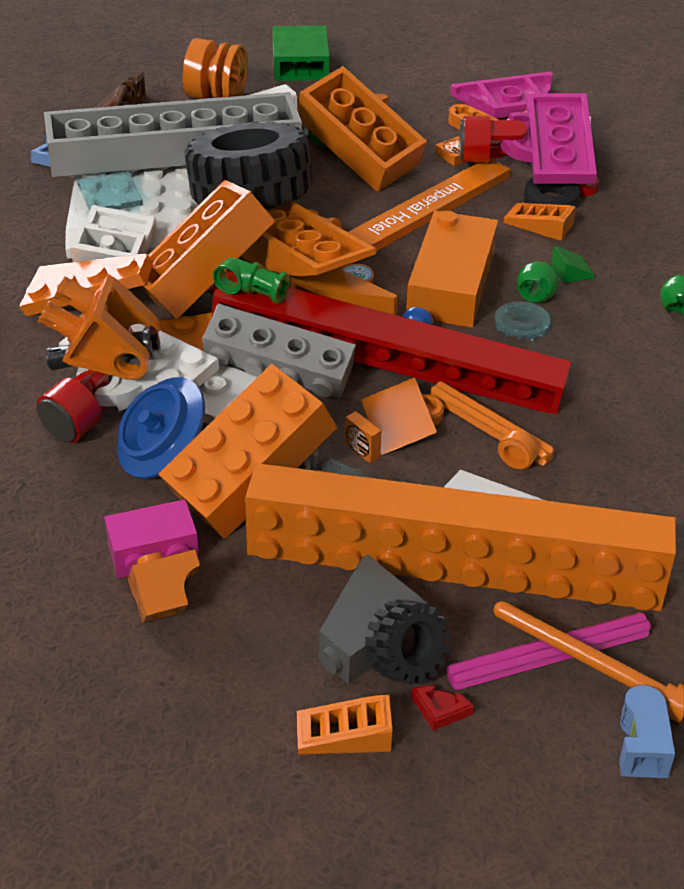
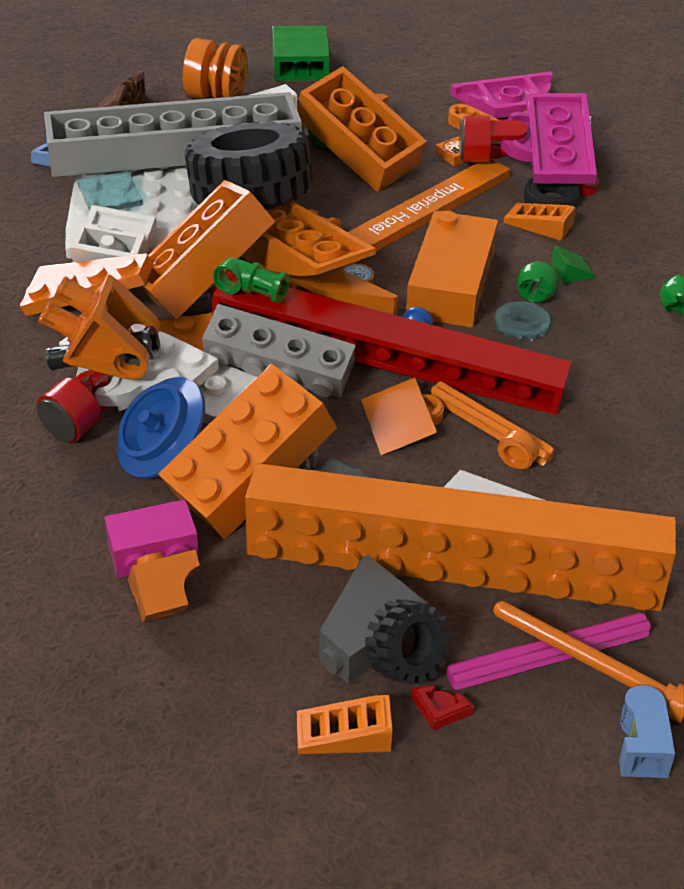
(363, 437): orange tile -> none

